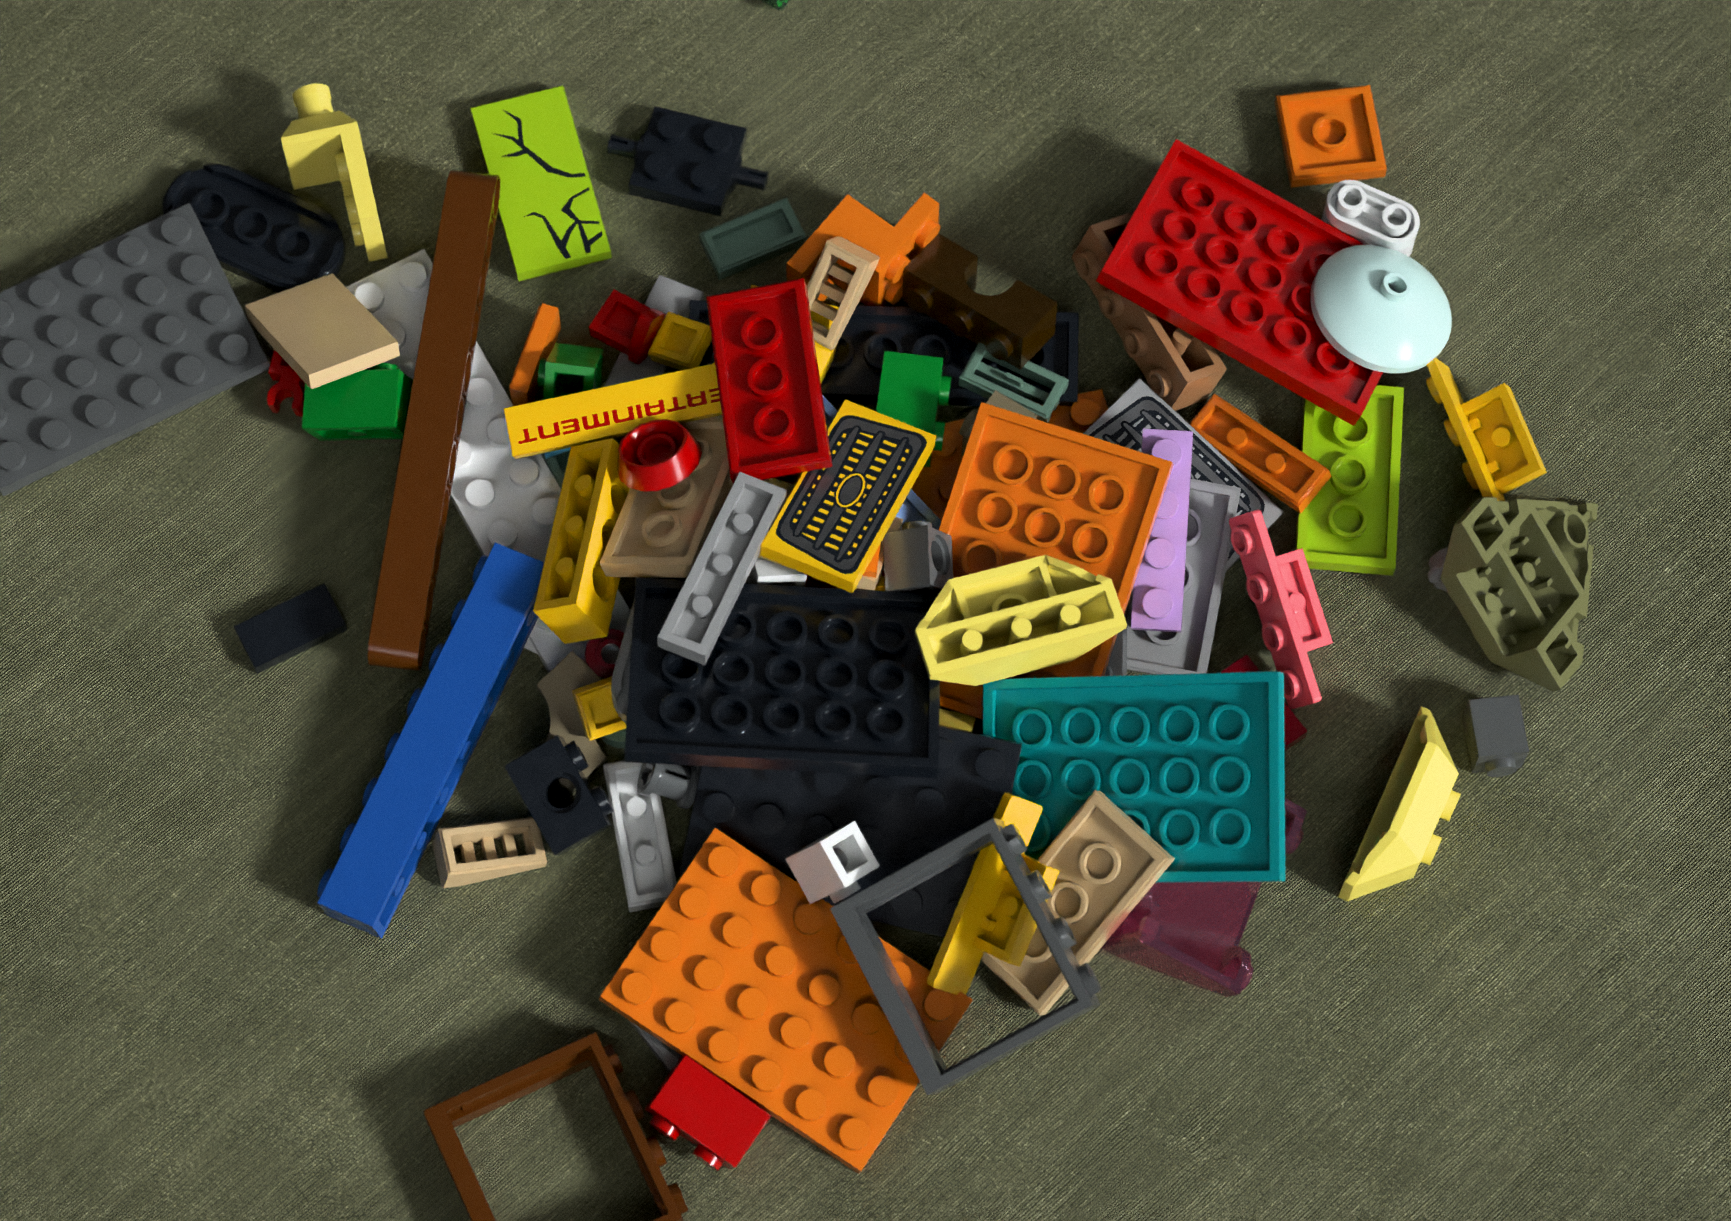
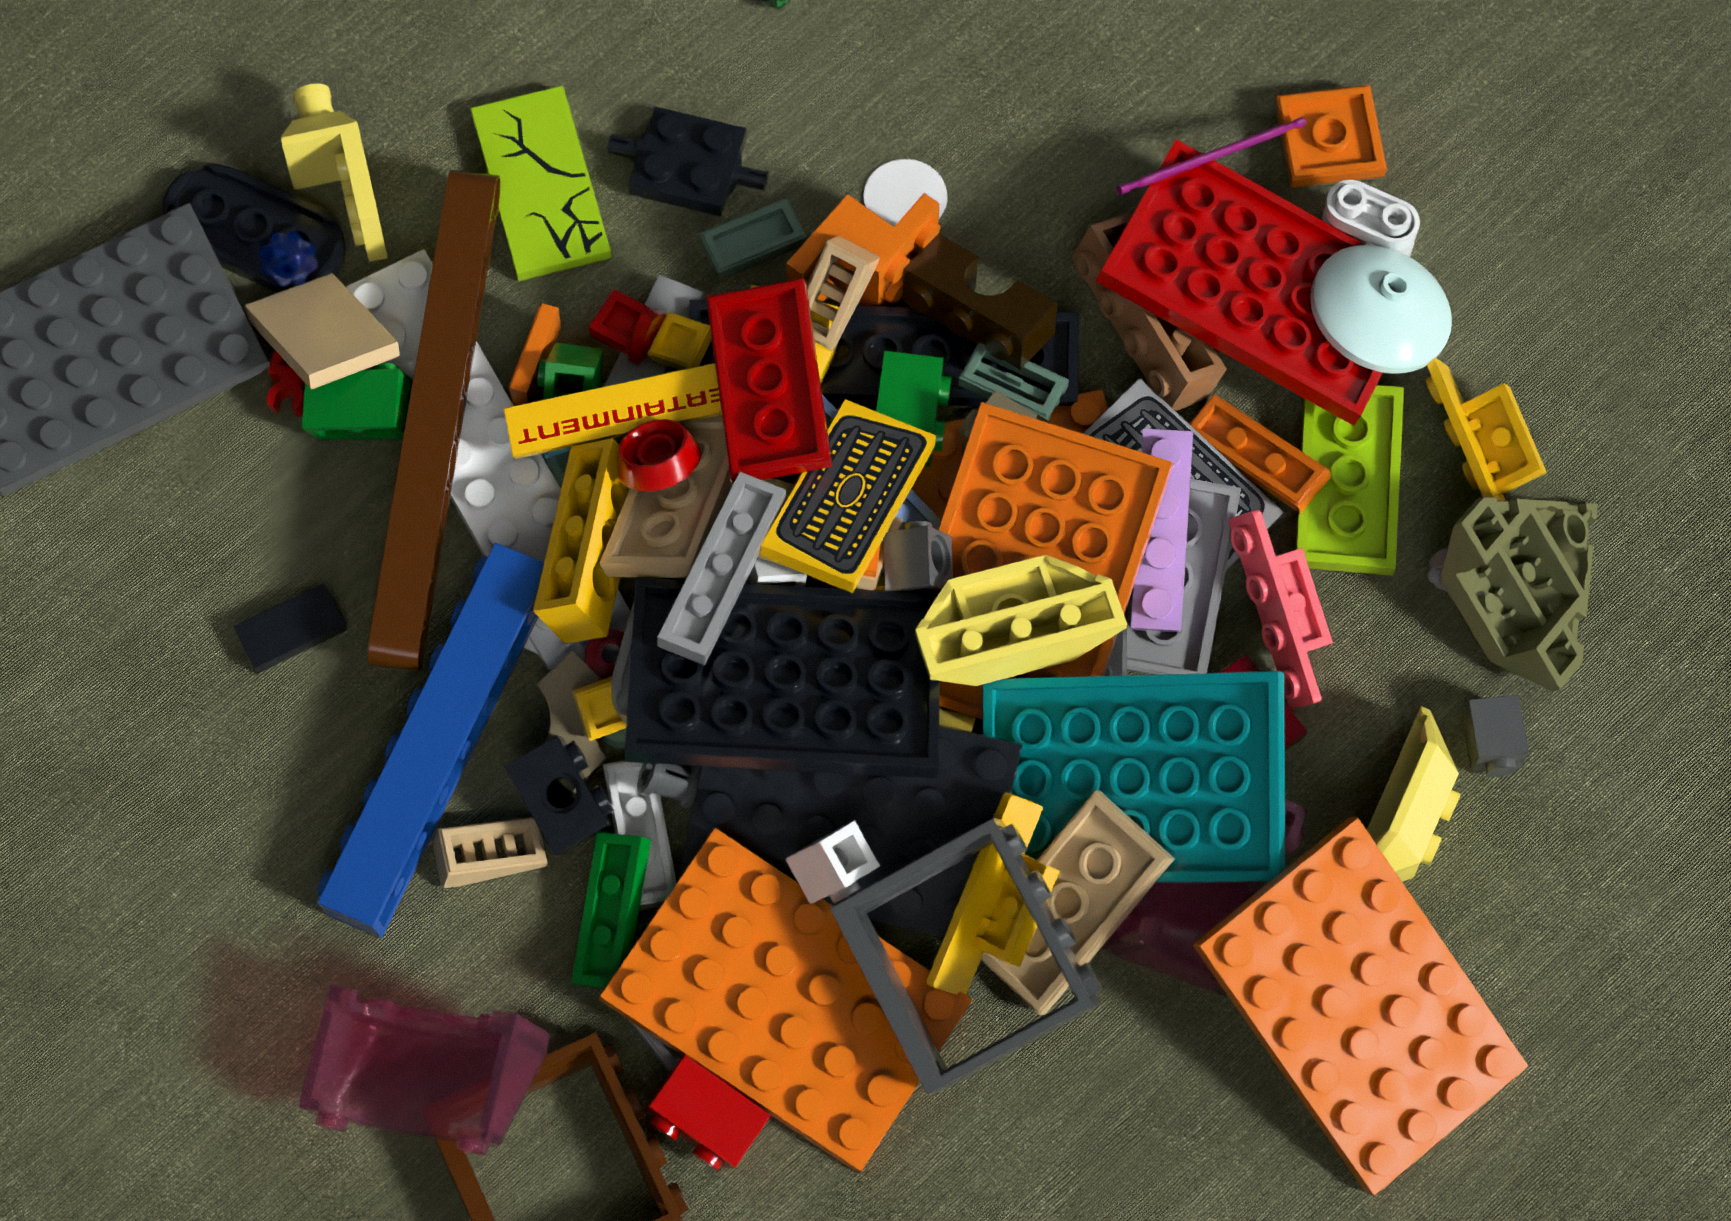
(288, 258): none -> clear blue plant
(421, 1070): none -> clear pink windscreen
(610, 908): none -> green plate
(898, 185): none -> white sticker
(1210, 156): none -> magenta piece
(1361, 1005): none -> orange plate

